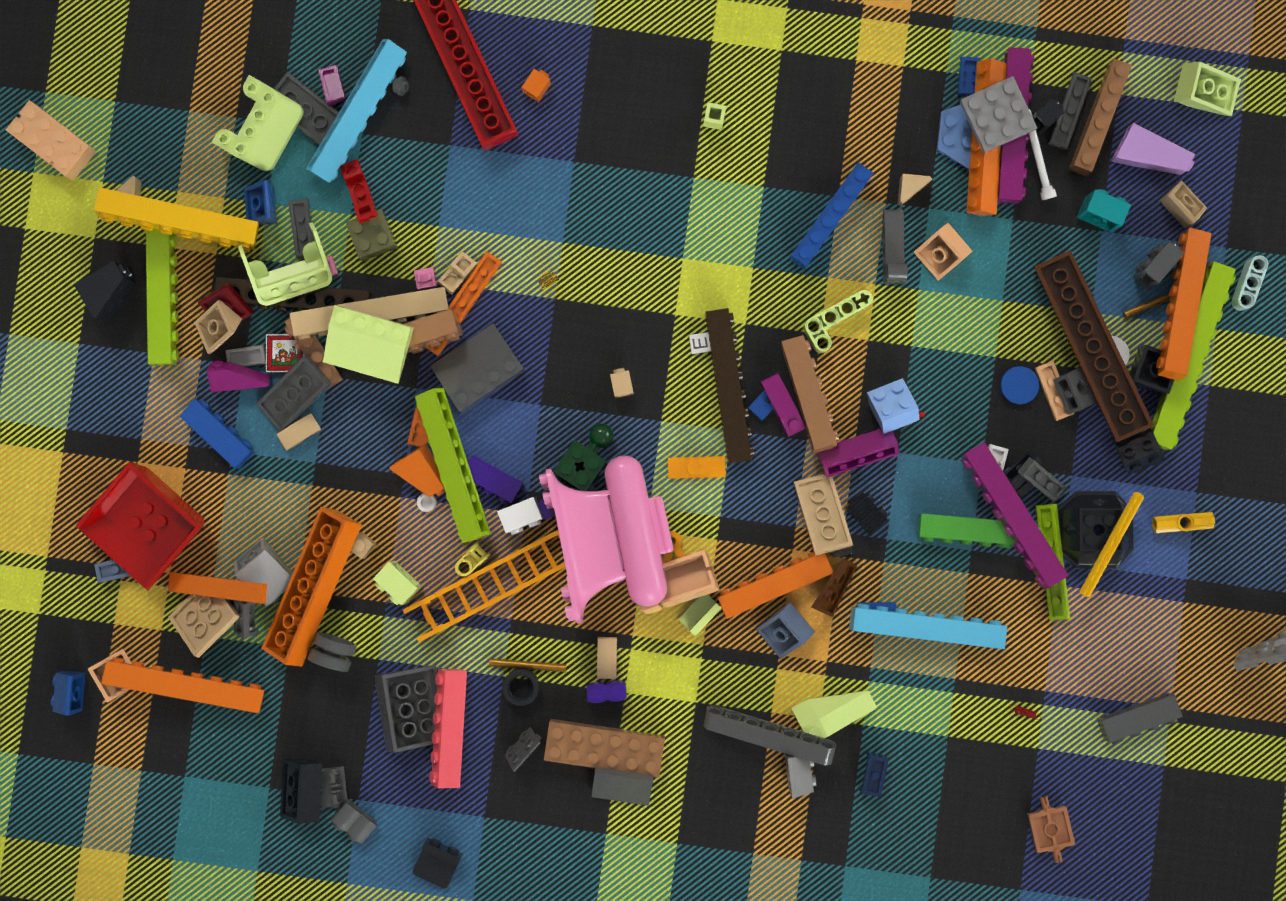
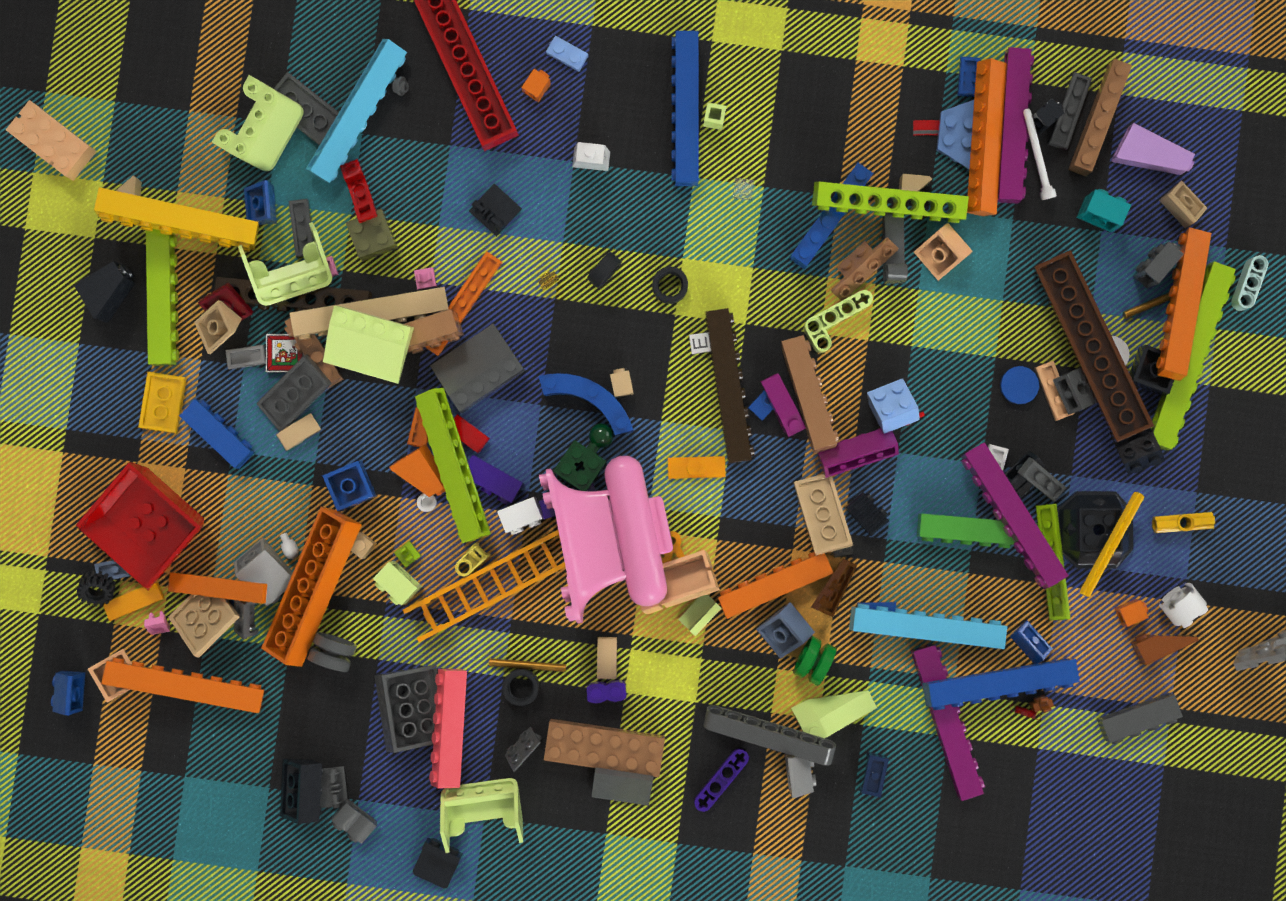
(96, 596): none -> black tyre
(133, 601): none -> light orange tile
(157, 625): none -> bright pink tile
(162, 402): none -> yellow tile
(231, 376): magenta slope -> none
(289, 547): none -> white cylinder
(332, 85): tile -> none
(349, 486): none -> blue brick
(407, 554): none -> lime tile
(457, 273): tan slope -> none
(470, 435): none -> red slope
(478, 803): none -> yellowish green windscreen
(495, 209): none -> black hinge
(567, 53): none -> light blue plate
(591, 156): none -> white torso
(593, 393): none -> blue brick
(604, 270): none -> black tyre
(665, 271): none -> black tyre
(686, 108): none -> blue brick
(723, 781): none -> dark purple beam
(743, 189): none -> clear plate
(815, 660): none -> green wheel
(861, 266): none -> medium nougat bracket
(925, 127): none -> red sticker
(949, 727): none -> magenta brick
(956, 203): none -> lime brick
(998, 114): light grey plate -> none
(1001, 682): none -> blue brick
(1031, 642): none -> blue slope
(1041, 703): none -> dark orange plate
(1051, 829): nougat plate -> none
(1132, 612): none -> orange brick
(1154, 647): none -> dark orange slope
(1183, 605): none -> white brick
(1207, 88): yellowish green slope -> none

